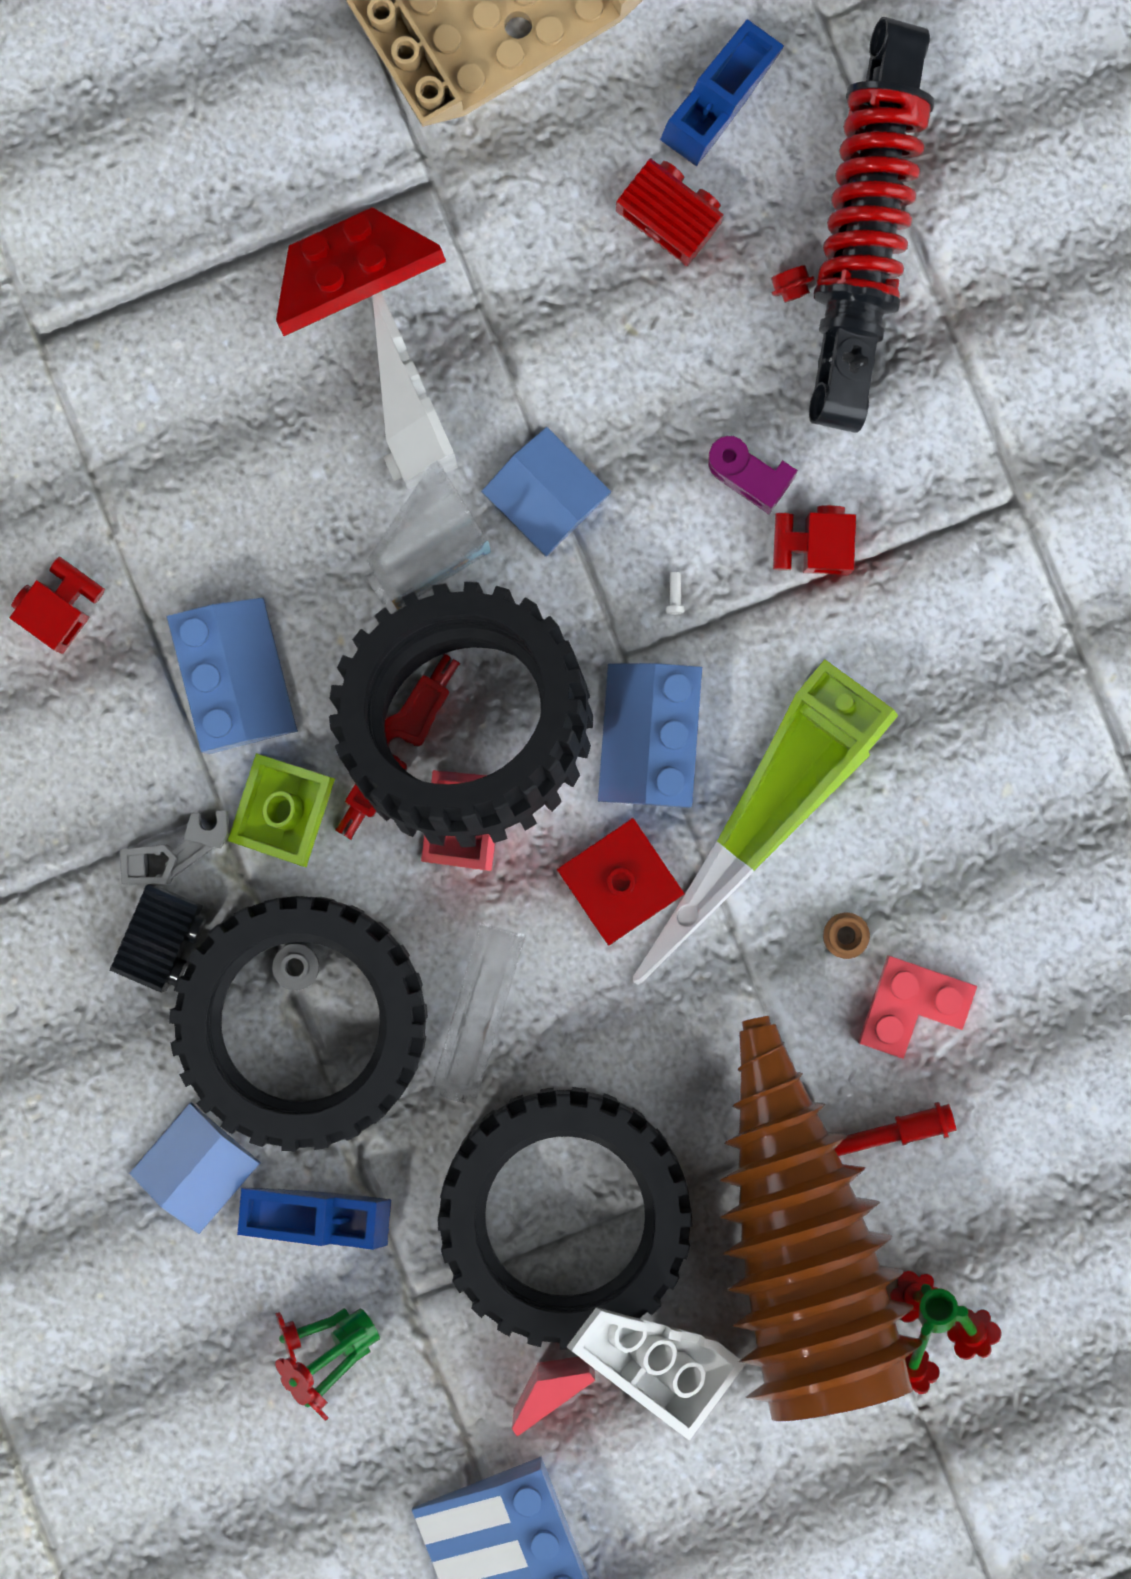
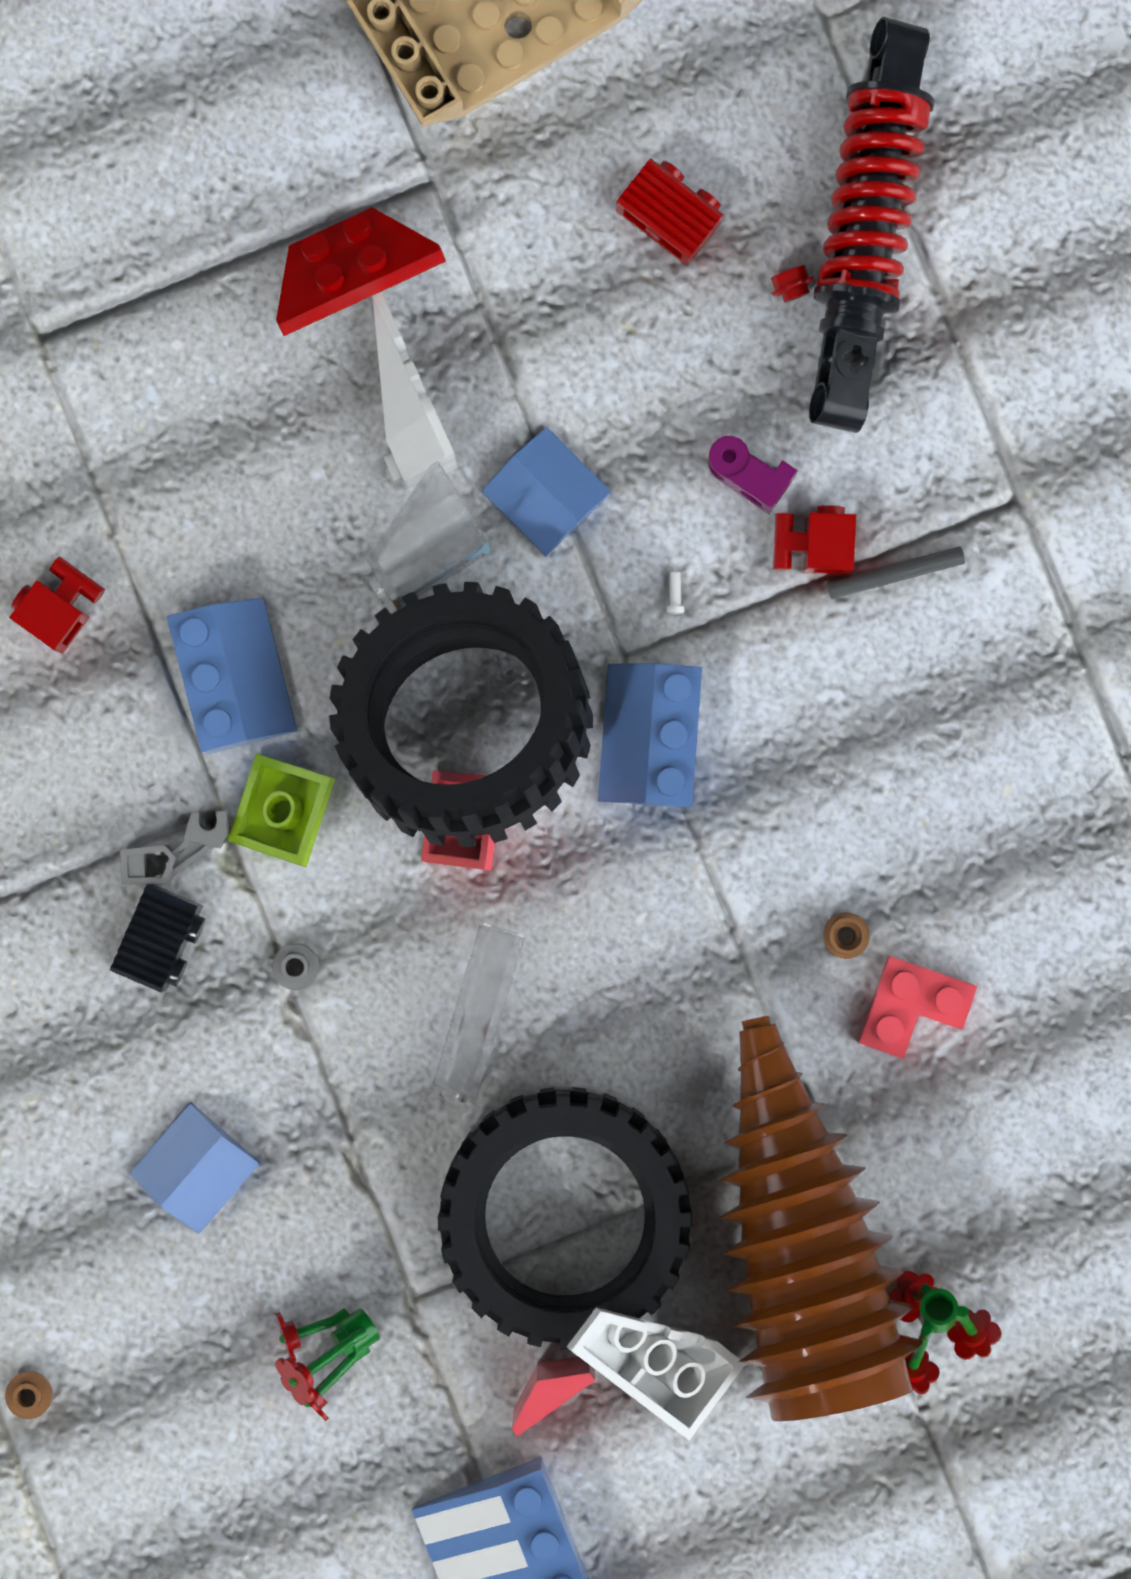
(39, 1385): none -> medium nougat plate
(201, 1040): black tyre -> none
(314, 1217): blue slope -> none
(409, 724): red piece -> none
(620, 881): red plate -> none
(721, 92): blue slope -> none
(810, 756): lime plate -> none
(895, 572): none -> dark grey bar
(907, 1129): red pin -> none

